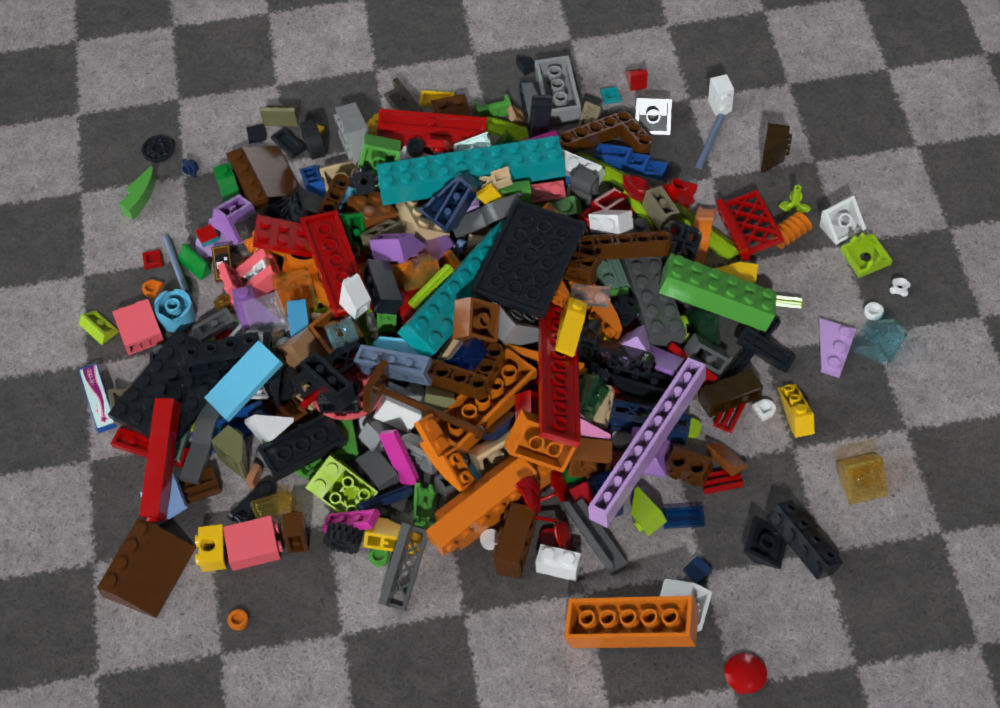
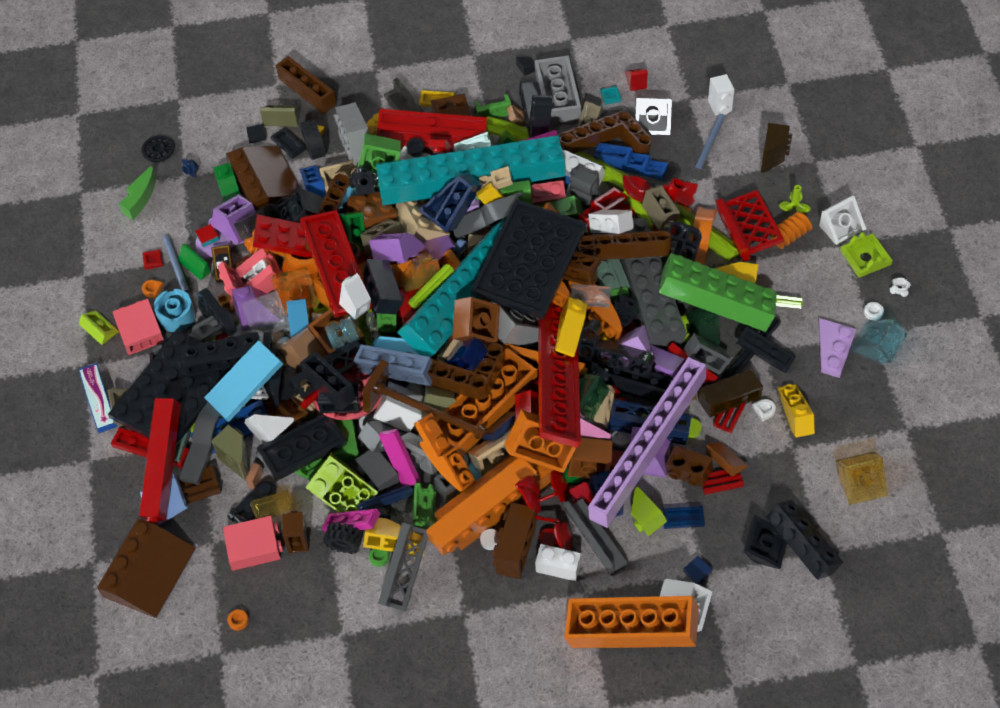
(210, 307): none -> black beam
(211, 537): yellow brick -> none
(306, 85): none -> reddish brown brick
(745, 673): red dish -> none

